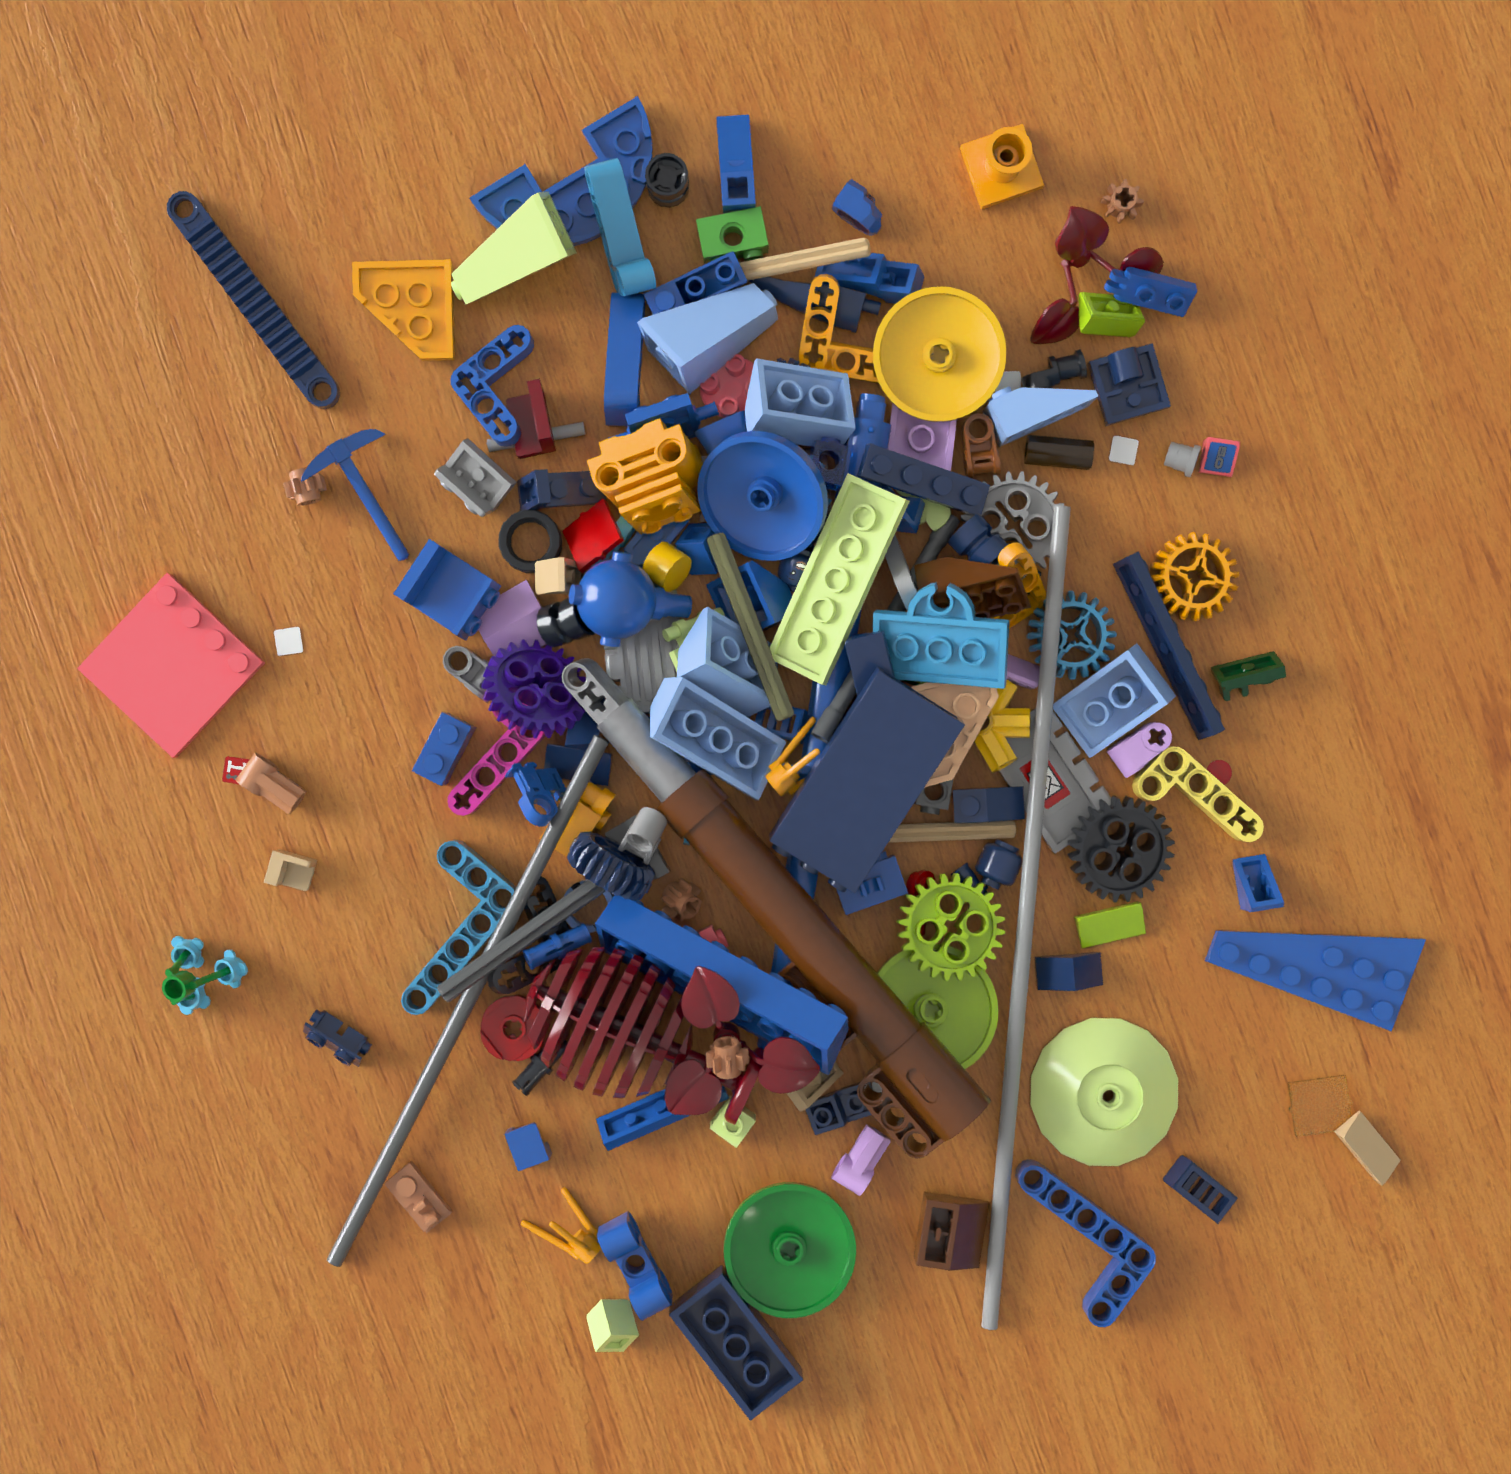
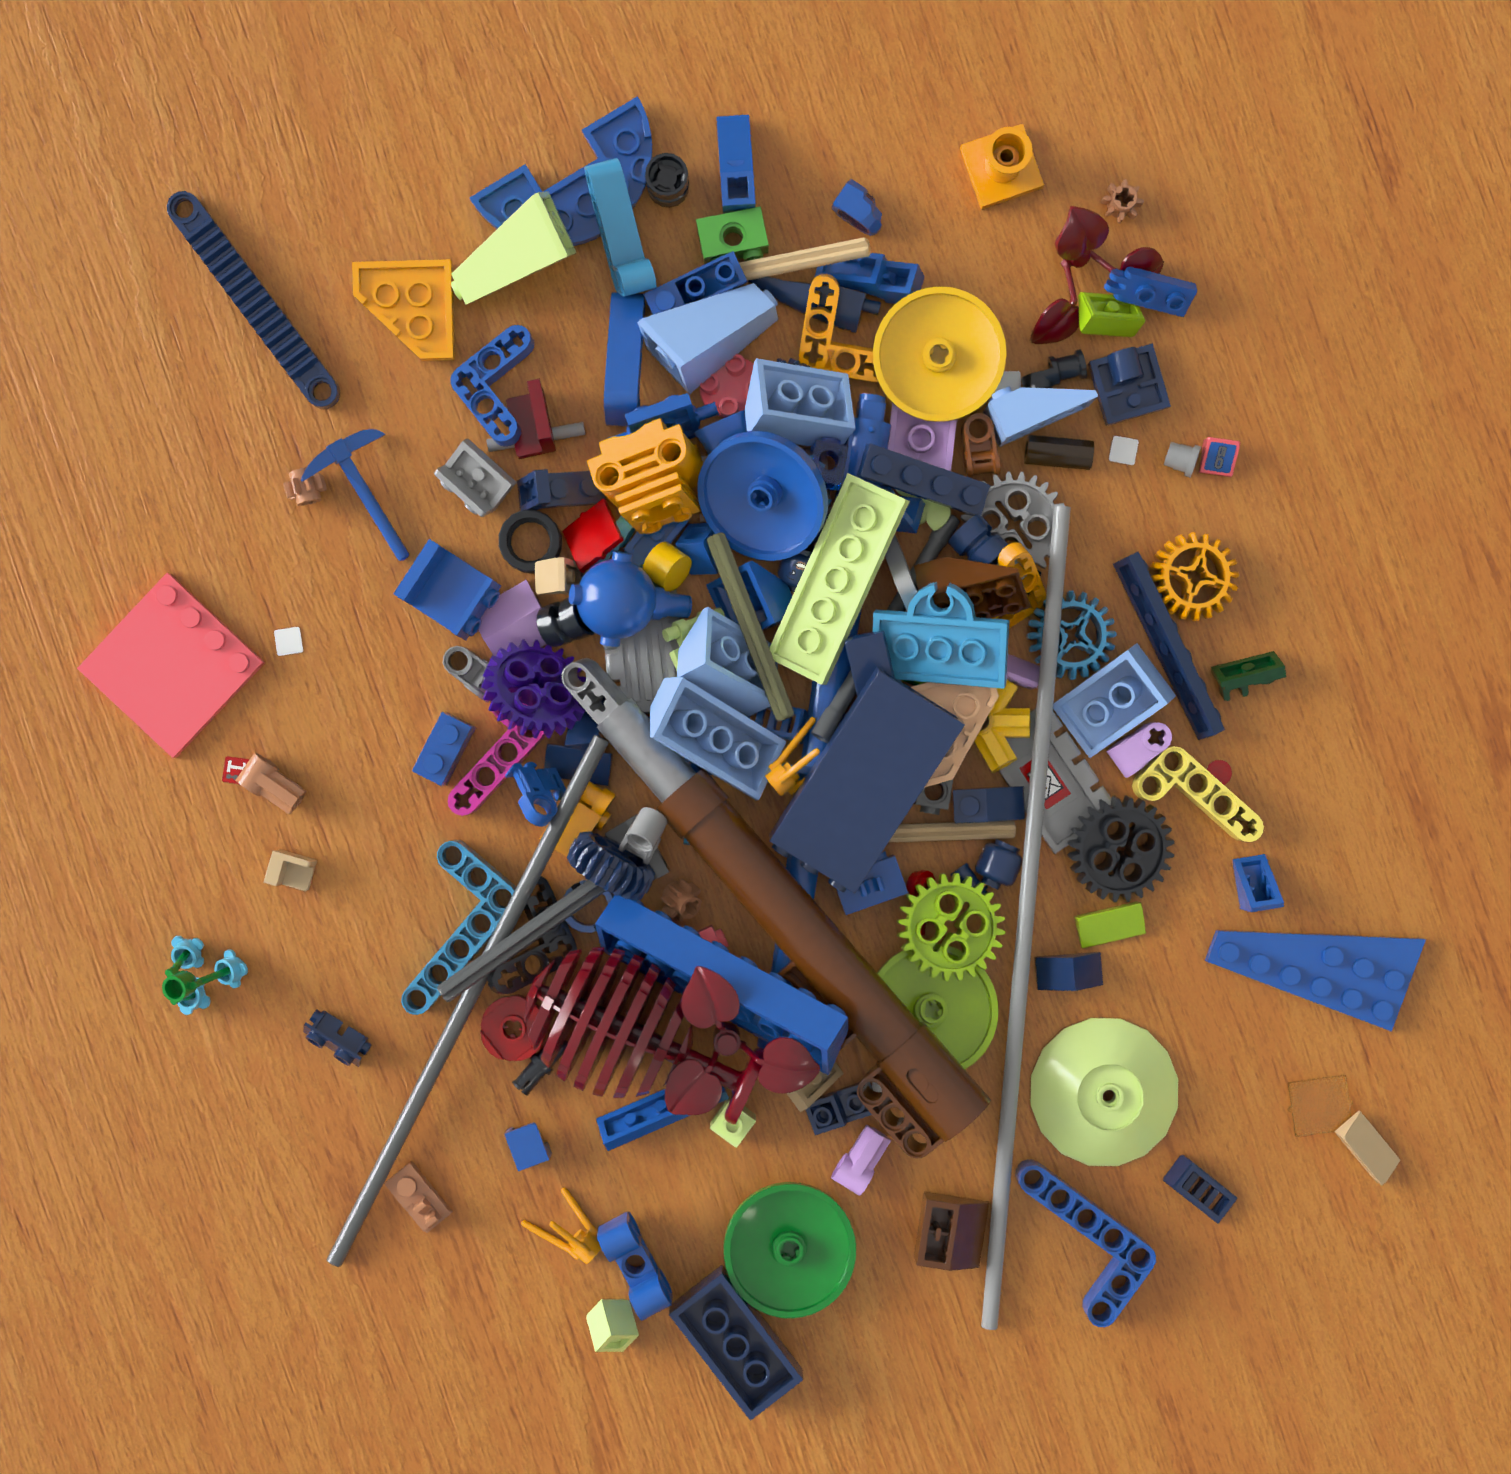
(557, 946): blue pin -> none
(727, 1057): nougat gear -> none

